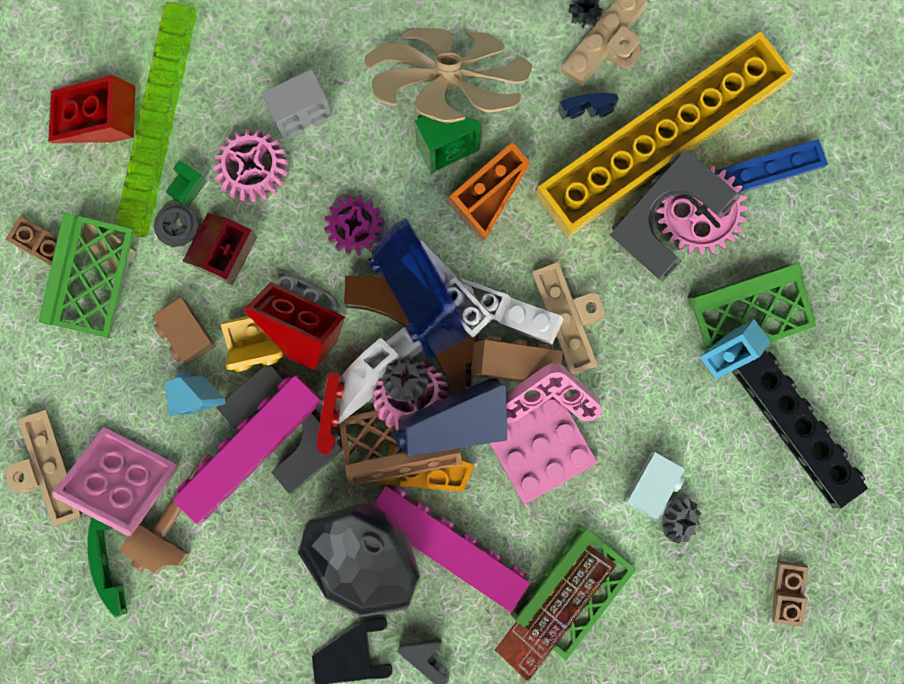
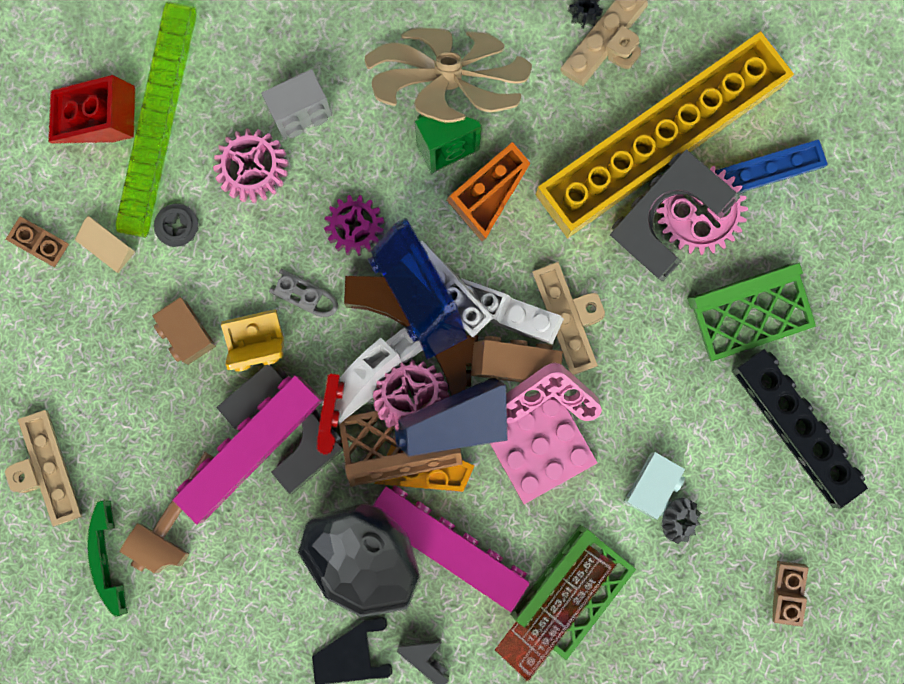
(62, 274): bright green fence -> none
(115, 481): bright pink plate -> none
(186, 184): green panel -> none
(191, 394): medium azure slope -> none
(220, 247): dark red slope -> none
(296, 324): red slope -> none
(413, 387): dark grey gear -> none
(595, 103): dark blue slope -> none
(735, 349): medium azure slope -> none

